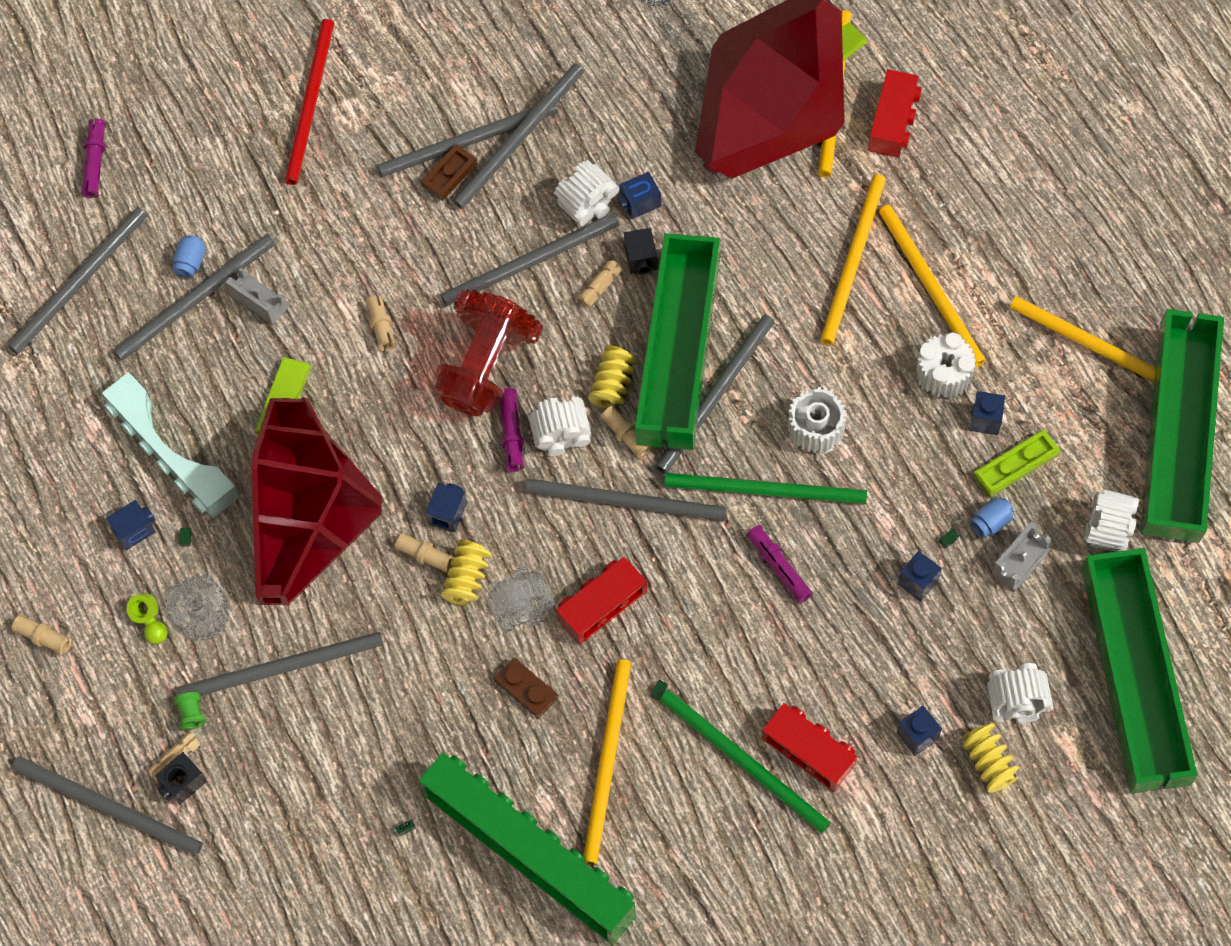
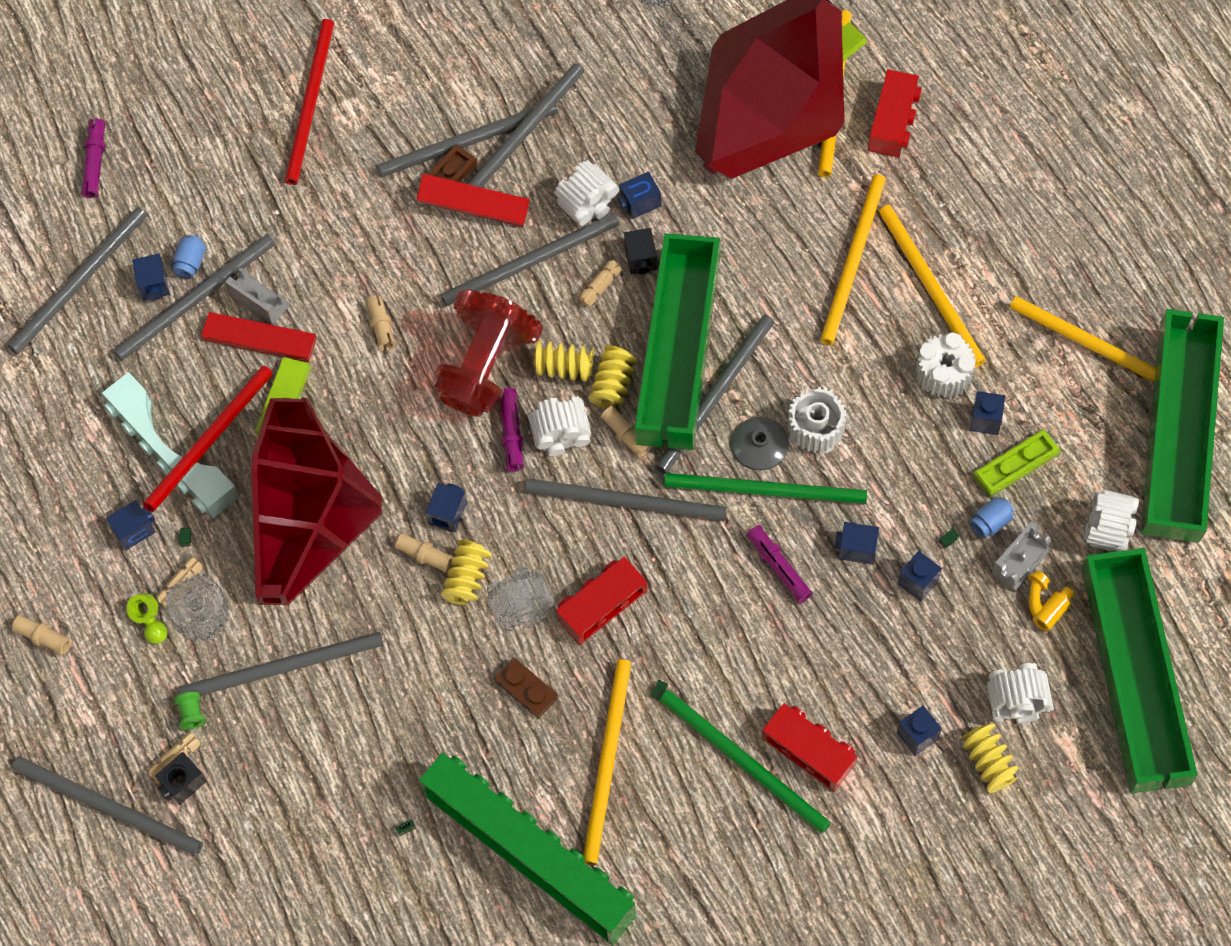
(151, 277): none -> dark blue brick
(191, 568): none -> tan axle
(207, 439): none -> red piece
(258, 337): none -> red tile
(473, 200): none -> red tile
(563, 361): none -> light yellow piece
(756, 454): none -> dark grey dish
(857, 543): none -> dark blue brick
(1054, 608): none -> yellow plant

